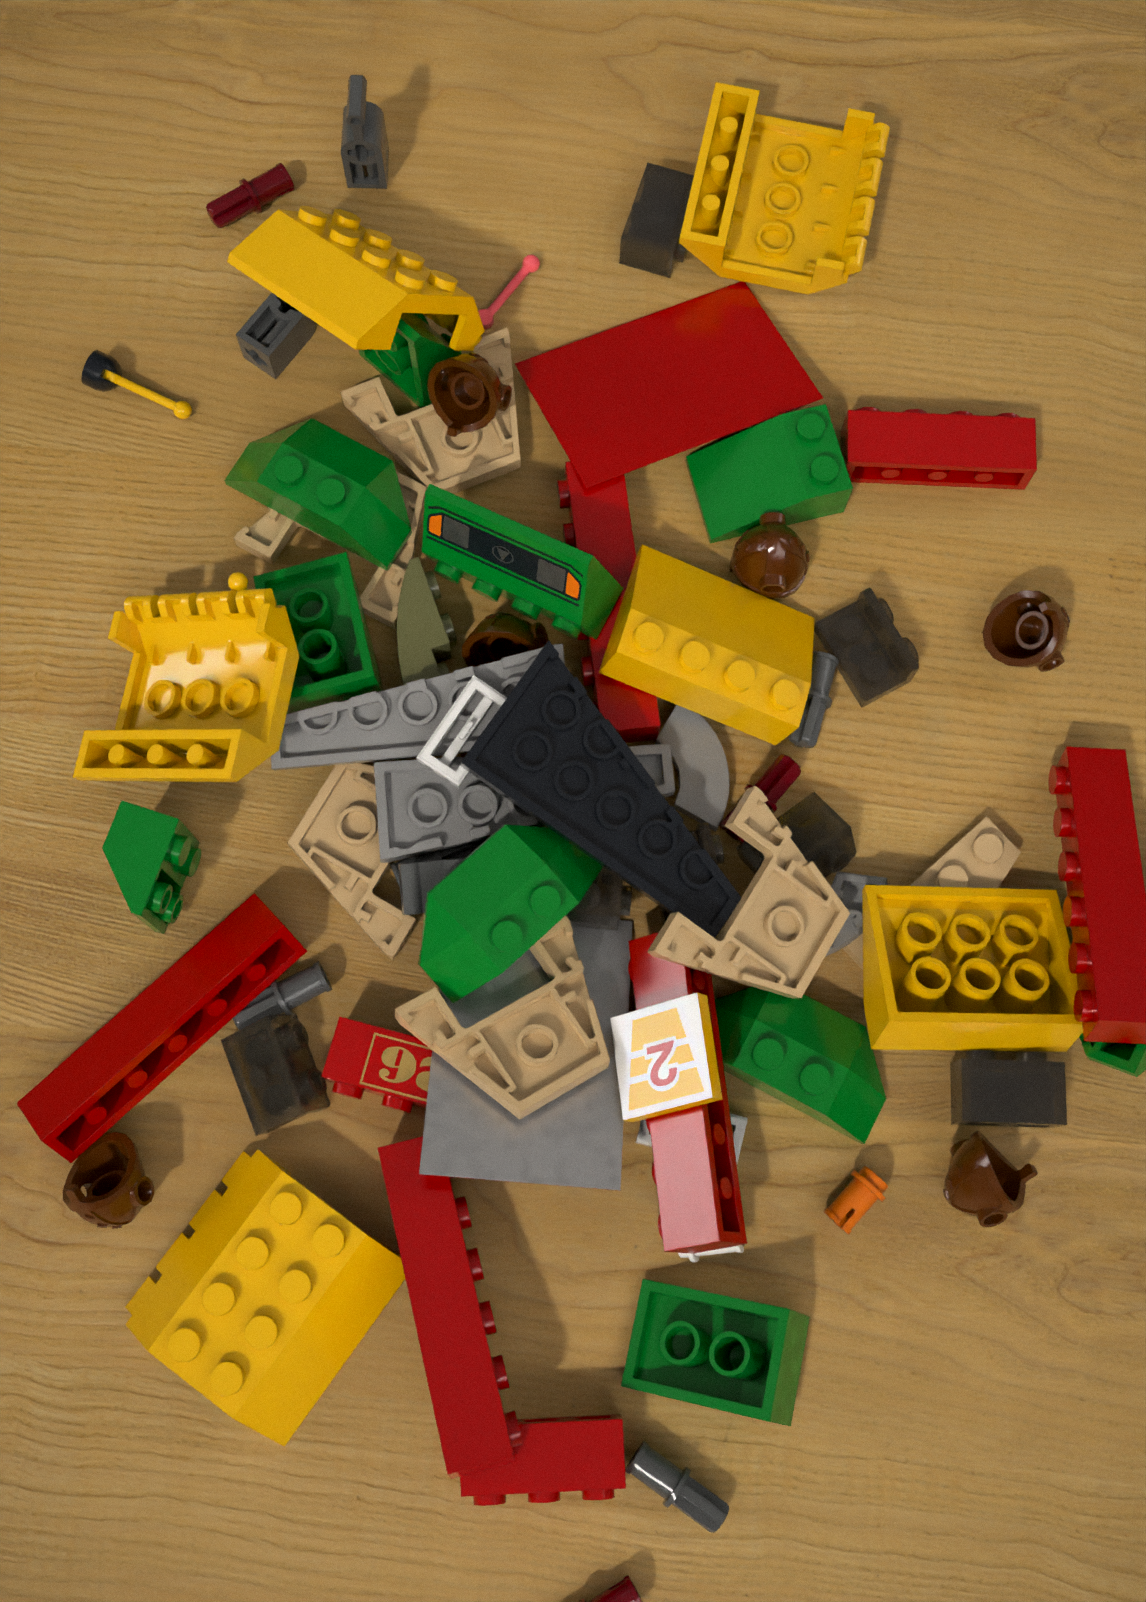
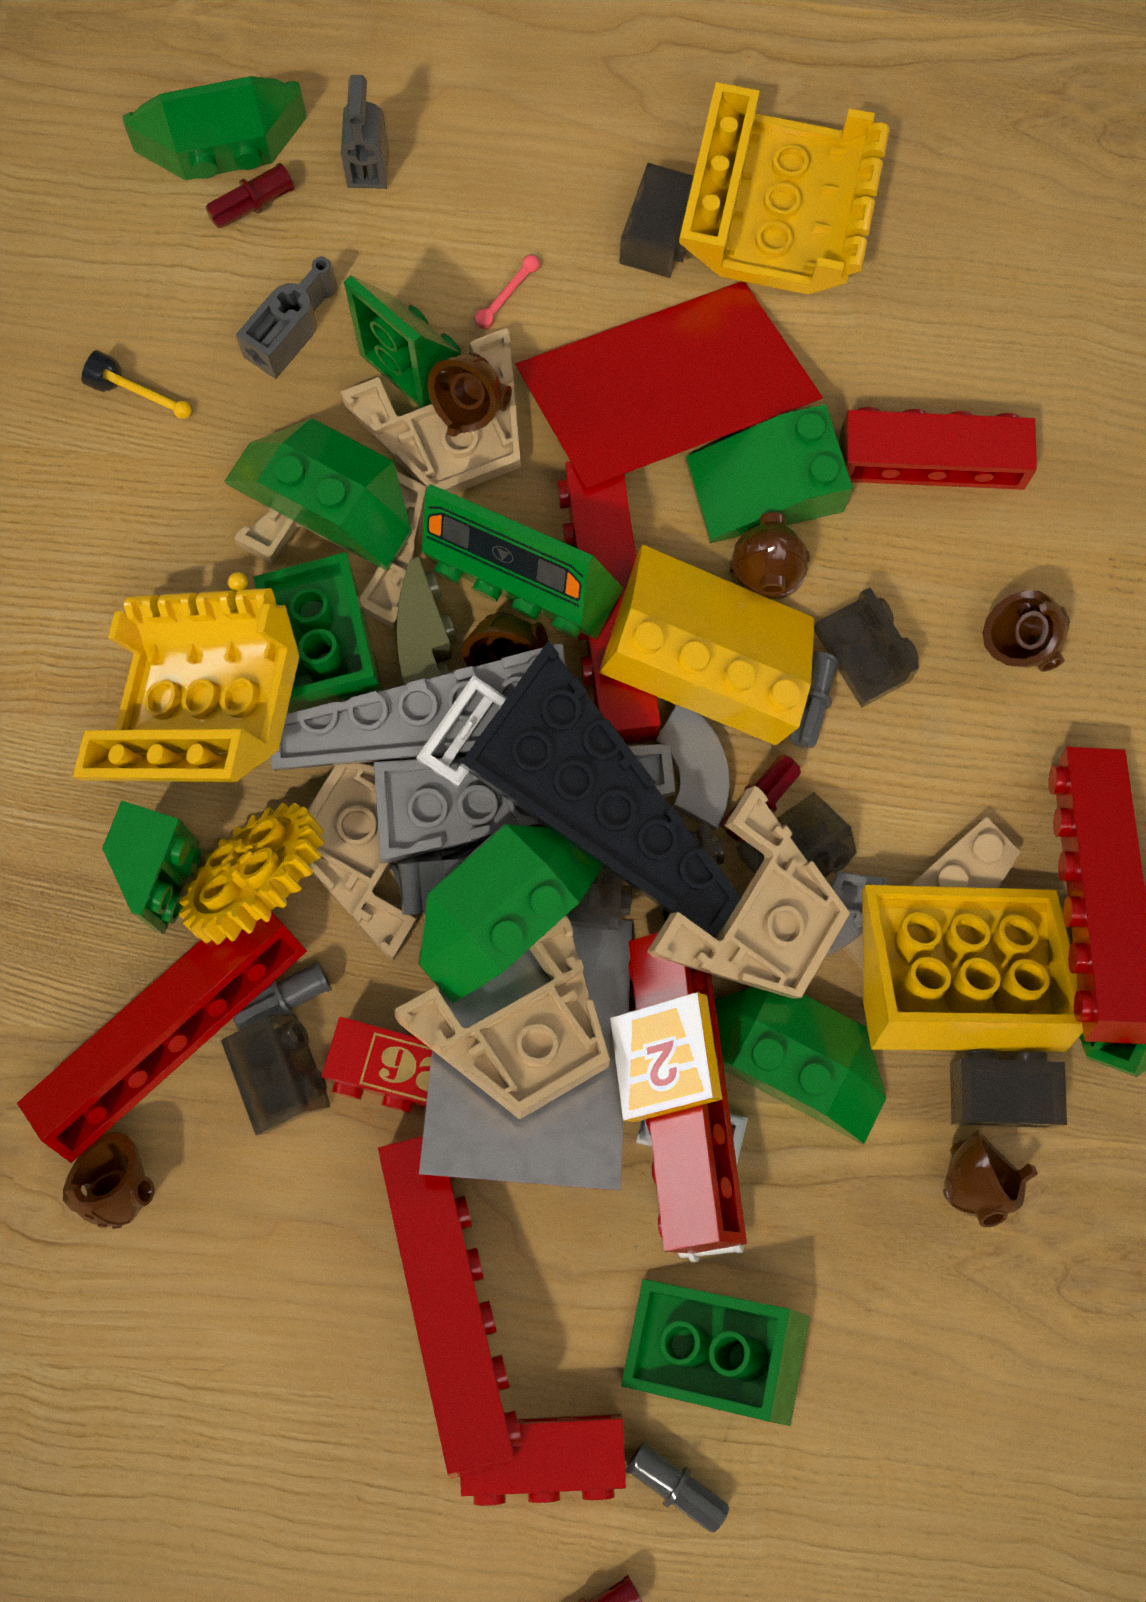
(217, 126): none -> green wedge
(251, 873): none -> yellow gear
(264, 1297): yellow slope -> none
(353, 278): yellow slope -> none
(856, 1199): orange pin -> none

